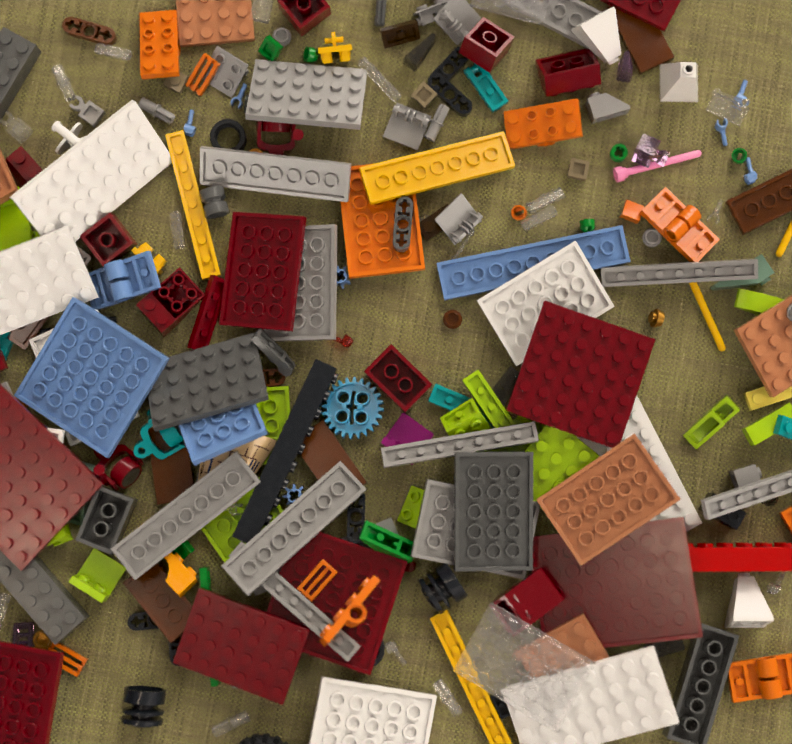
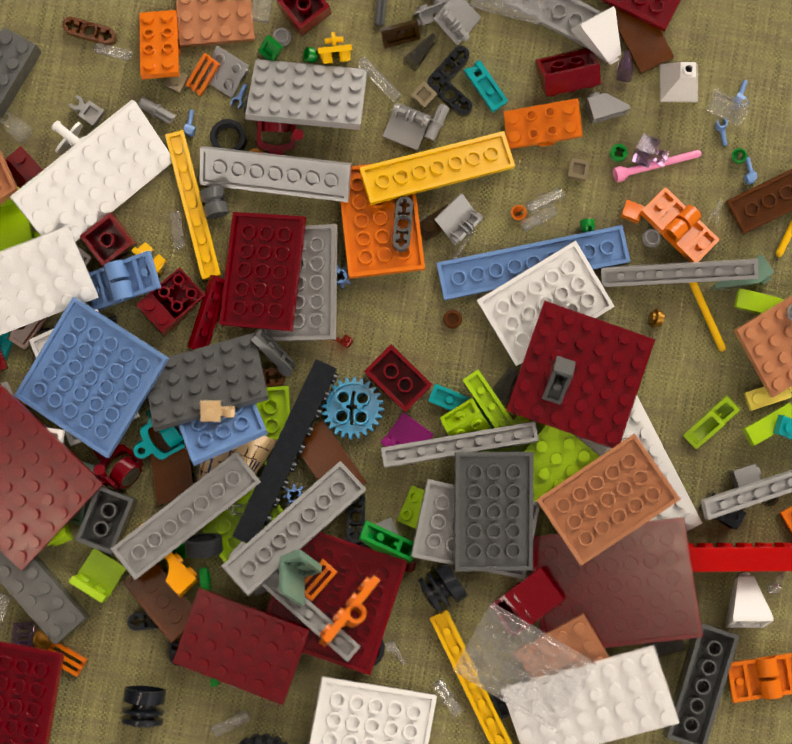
(63, 82): clear axle -> none
(203, 545): none -> black tyre
(212, 411): none -> tan plate
(293, 570): none -> sand green bracket
(486, 44): dark red brick -> none
(559, 380): none -> dark grey slope

